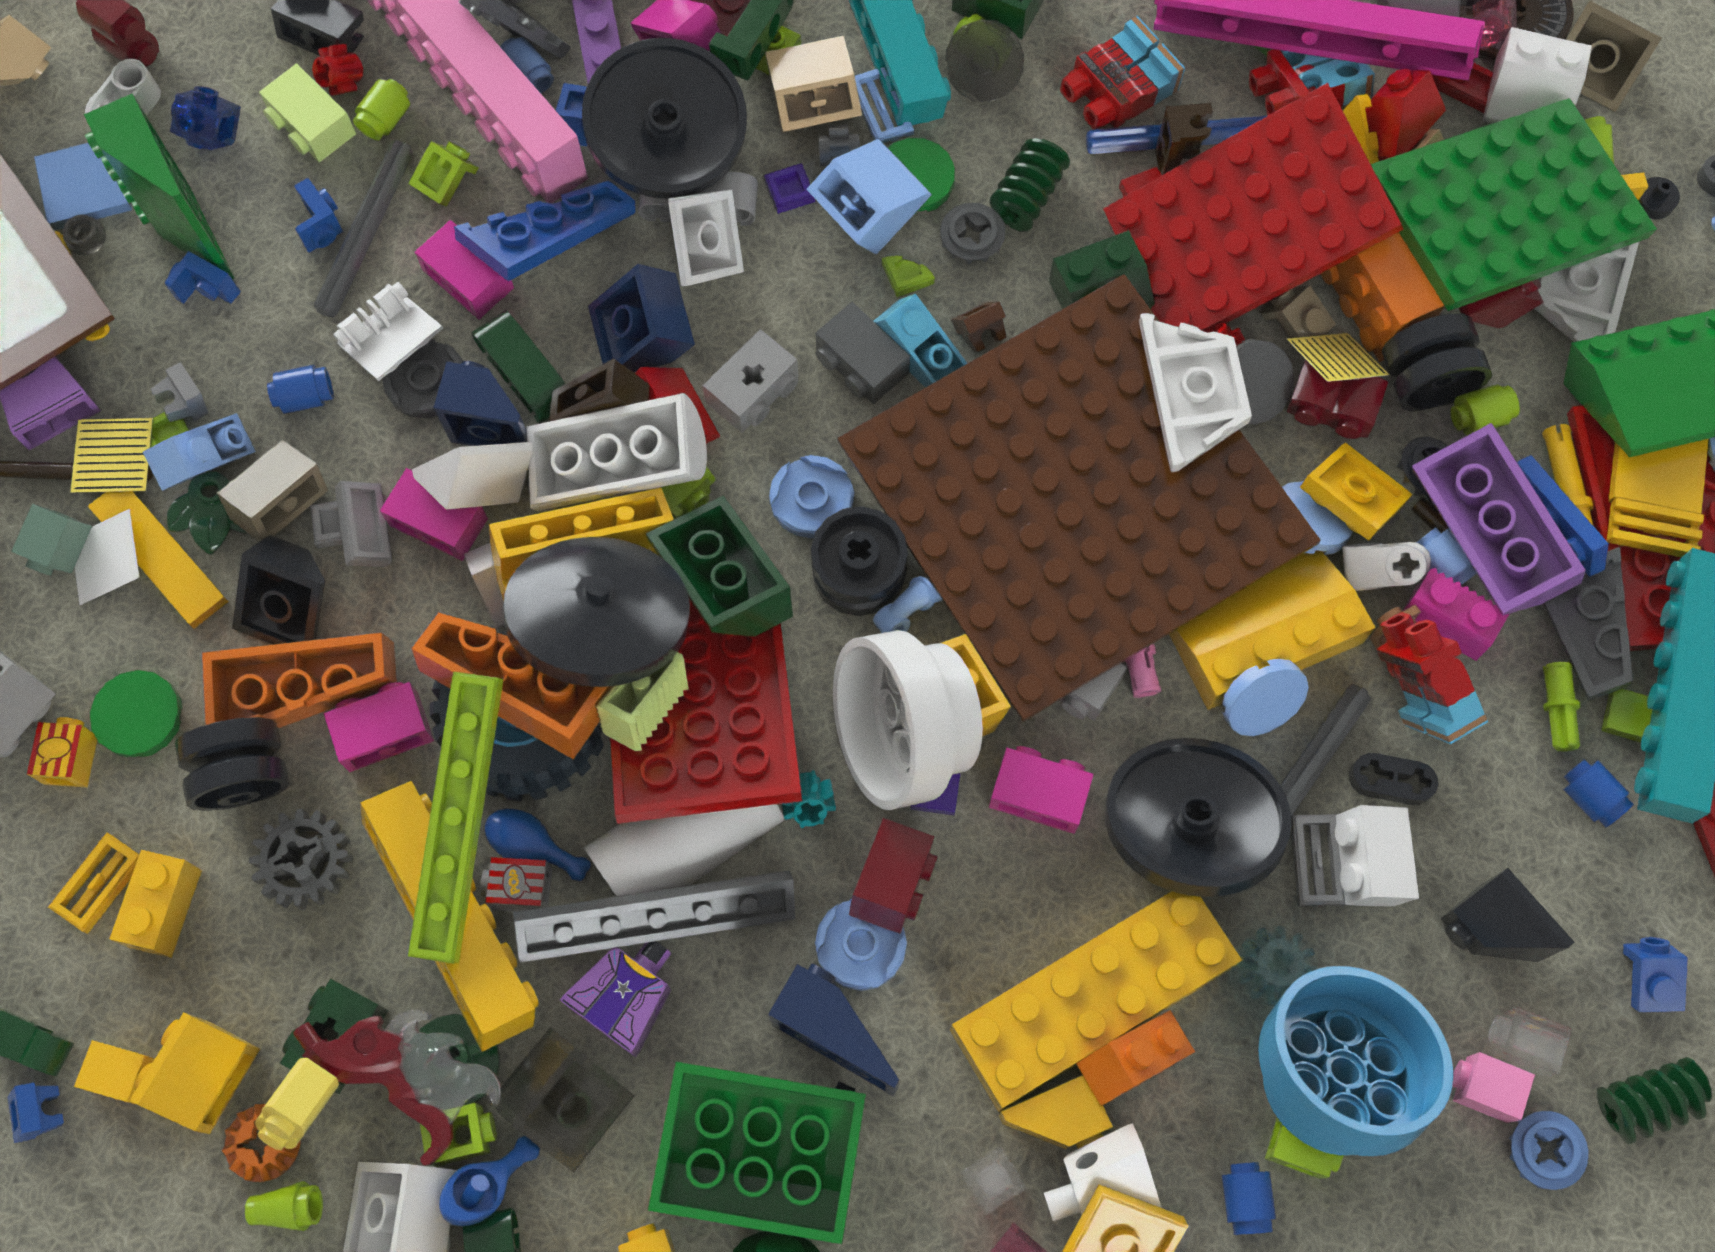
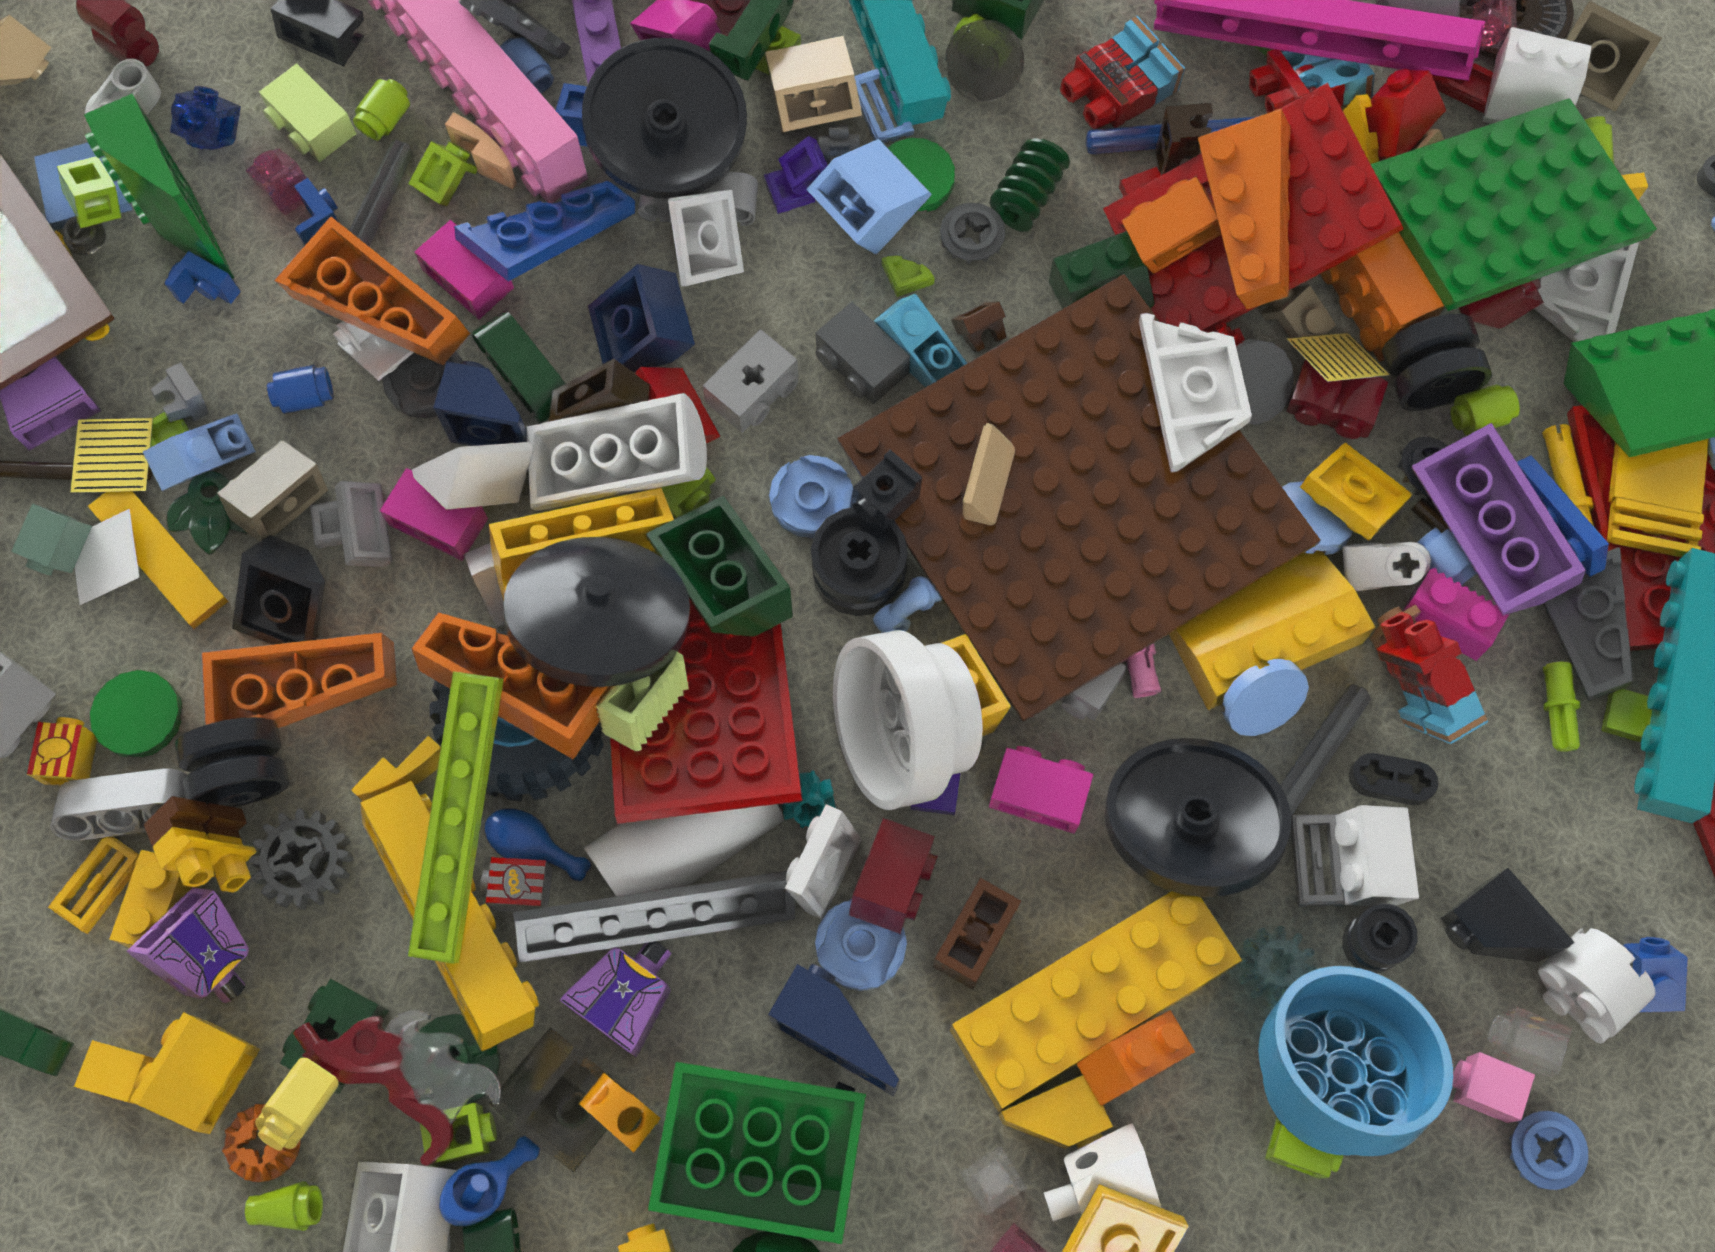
(26, 1111): blue tile -> none
(89, 191): none -> lime brick
(112, 803): none -> light grey beam
(195, 947): none -> medium lavender torso
(201, 842): none -> yellow hips
(277, 176): none -> clear pink bracket
(337, 69): red gear -> none
(363, 289): none -> orange wedge
(378, 726): dark pink brick -> none
(414, 768): none -> yellow slope
(487, 154): none -> light nougat slope
(619, 1112): none -> light orange leg
(803, 164): none -> dark purple tile
(824, 861): none -> white plate
(886, 506): none -> black brick
(976, 933): none -> reddish brown brick
(988, 477): none -> tan slope
(1173, 224): none -> orange brick
(1249, 1199): blue brick -> none
(1250, 194): none -> orange wedge
(1380, 938): none -> black wheel
(1595, 984): none -> white brick
(1597, 792): blue brick -> none
(1655, 1098): dark green piece -> none
(1659, 198): black tile -> none

